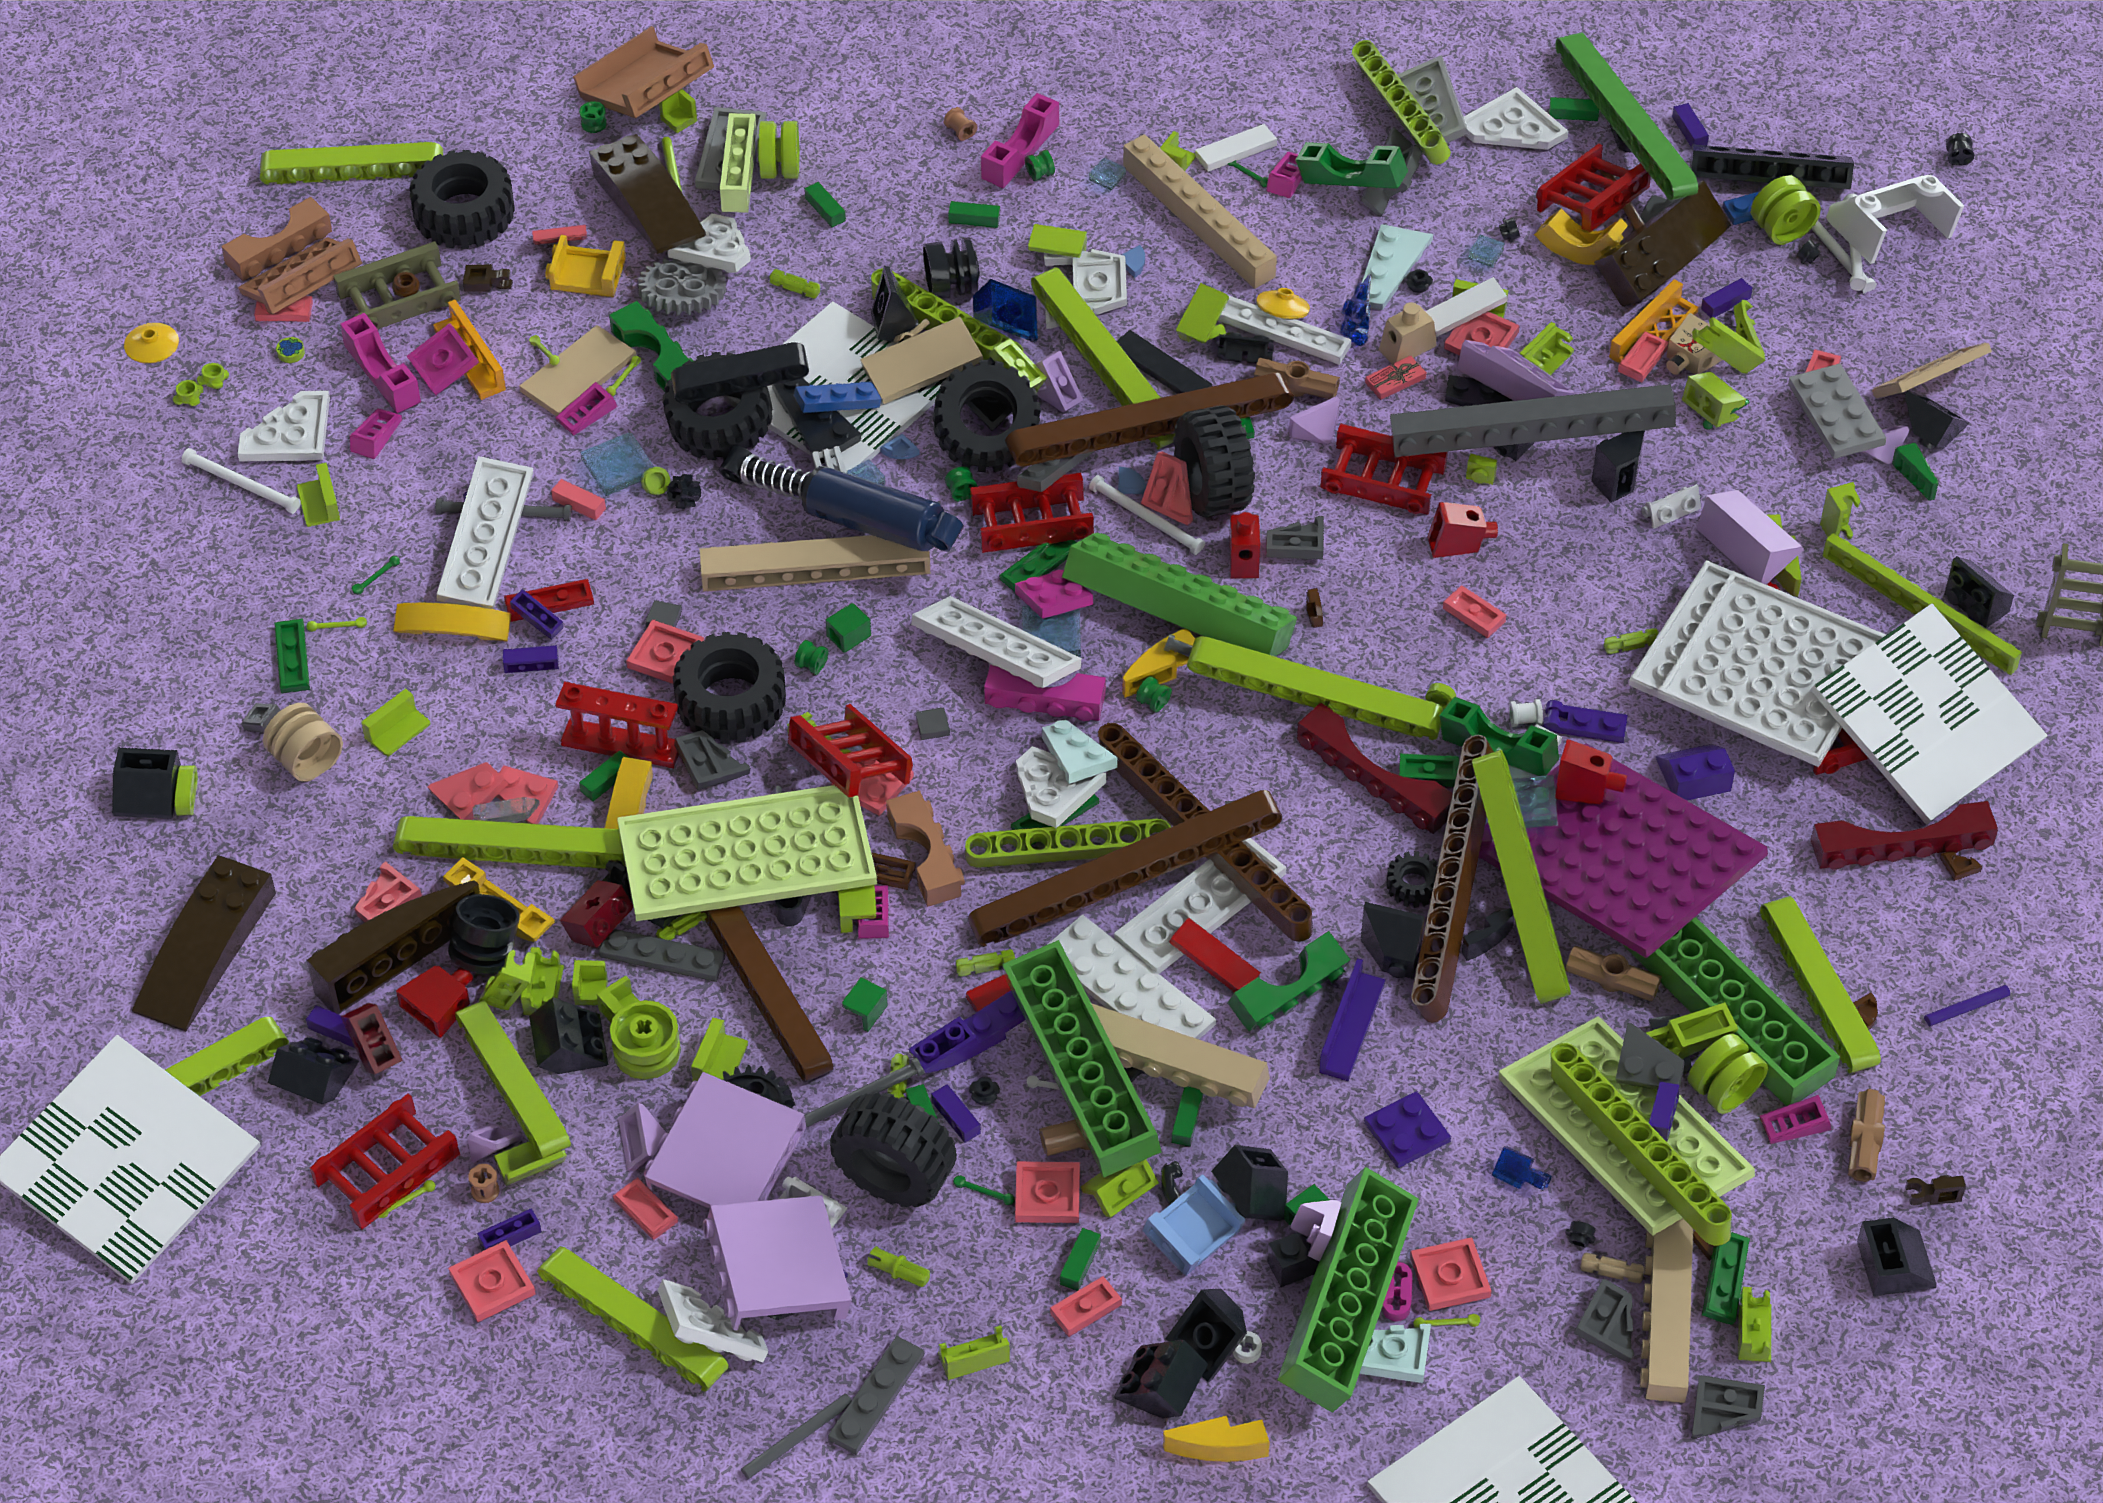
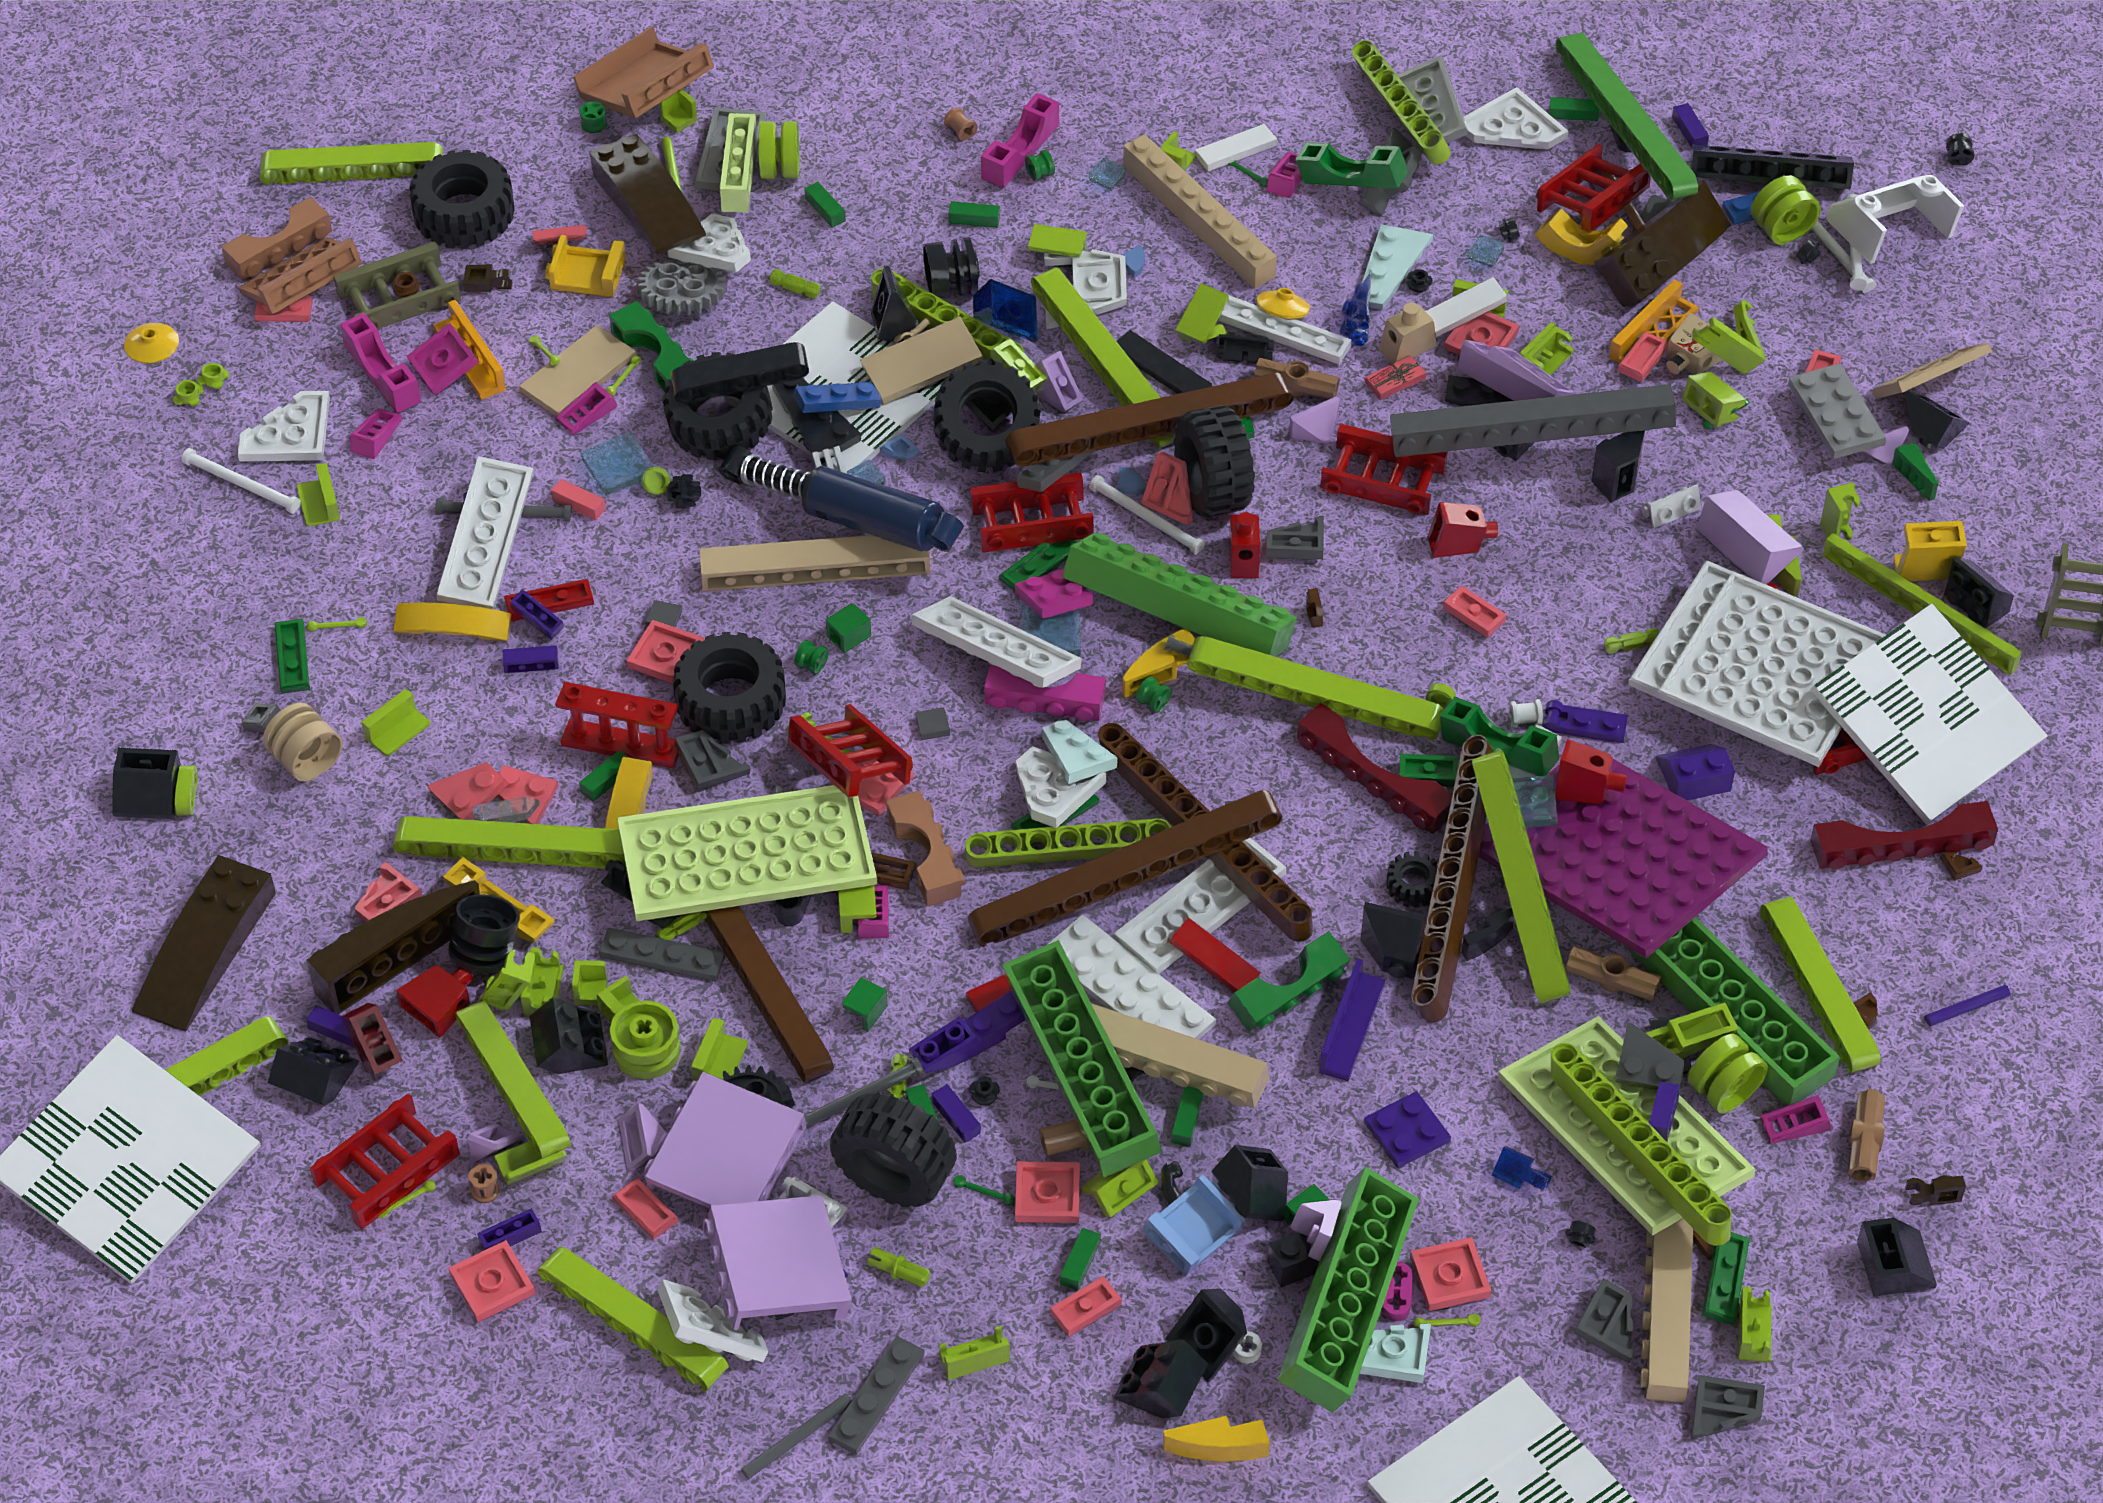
(290, 350): tile -> none
(359, 588): green hinge -> none
(597, 913): dark red brick -> none
(960, 482): green wheel -> none
(983, 962): lime axle -> none
(1481, 469): lime plate -> none
(1612, 1267): tan axle -> none
(1726, 298): dark purple piece -> none
(1930, 550): none -> yellow panel

